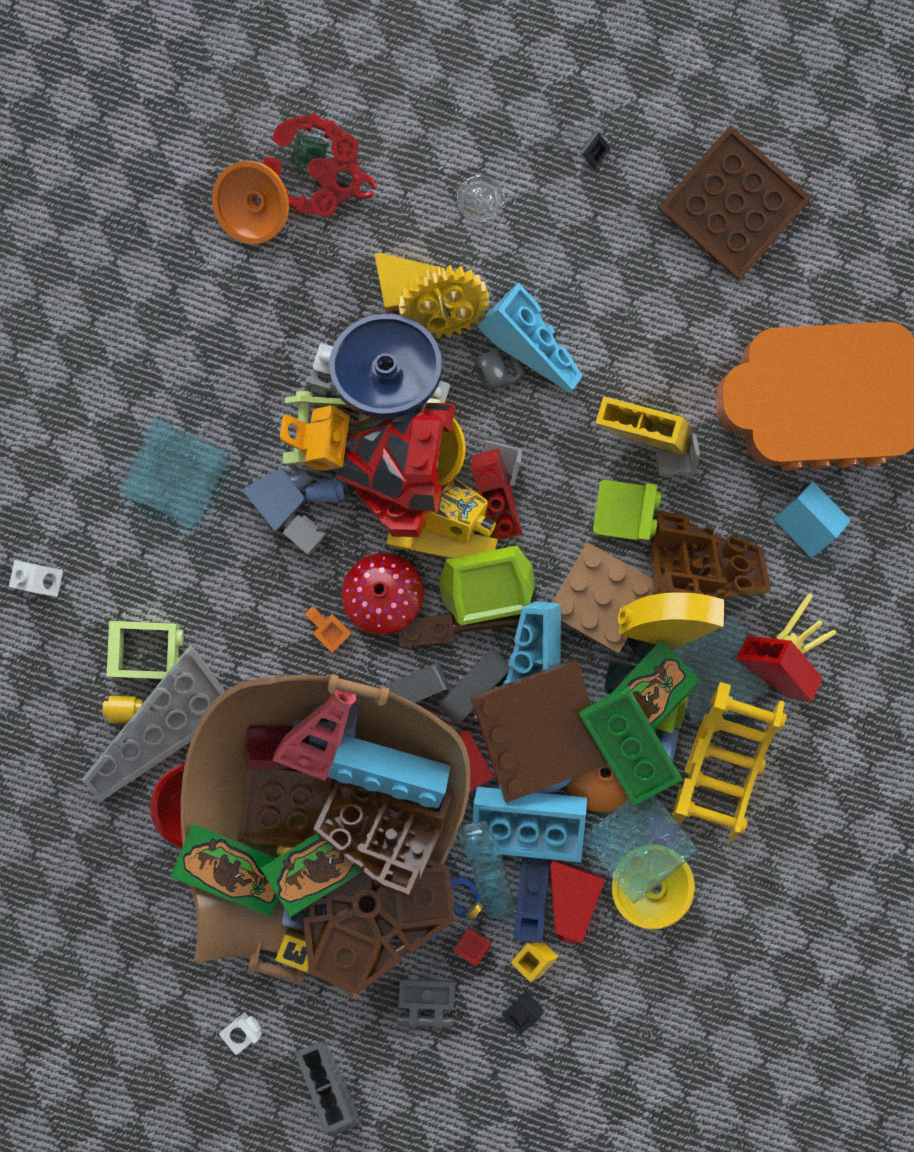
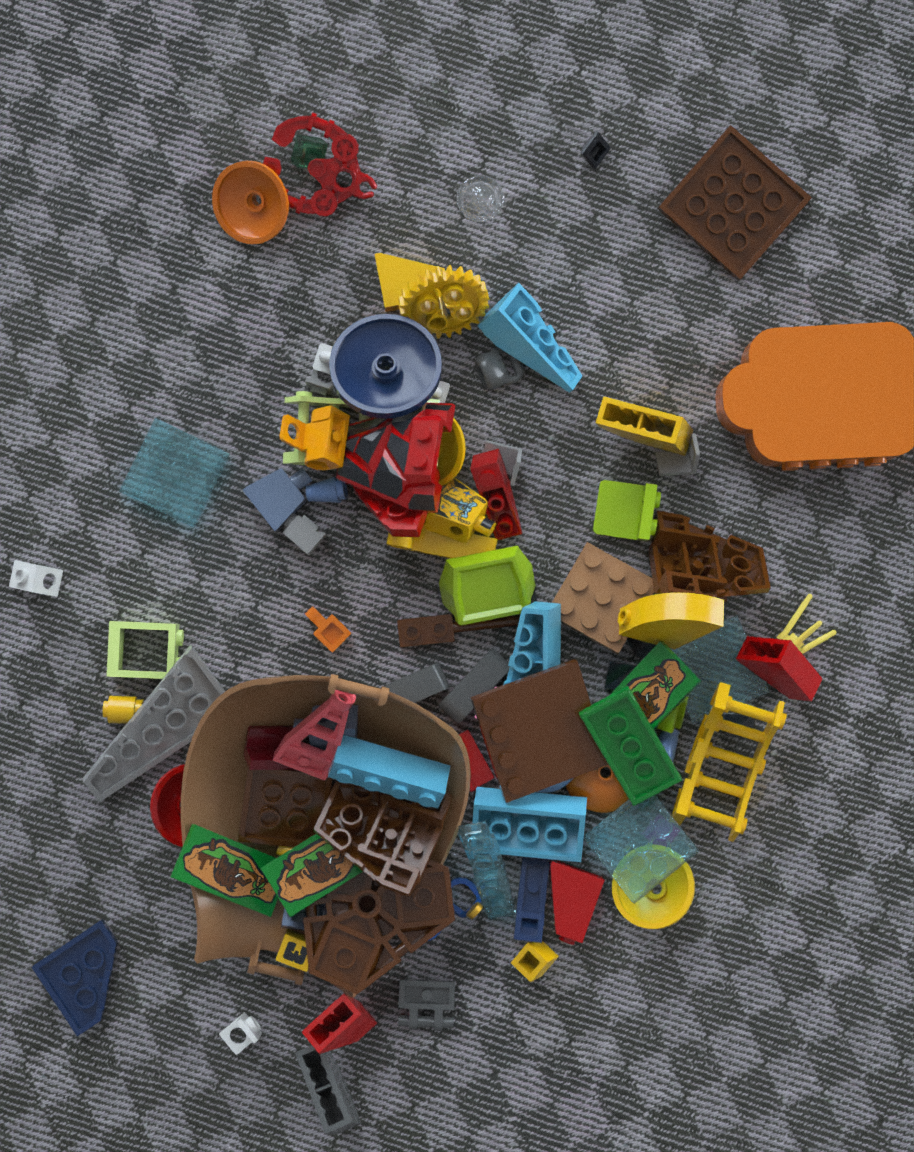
(80, 976): none -> dark blue plate
(339, 1025): none -> red slope
(395, 606): red dish -> none
(472, 946): red plate -> none
(523, 1012): black slope -> none
(812, 520): medium azure slope -> none

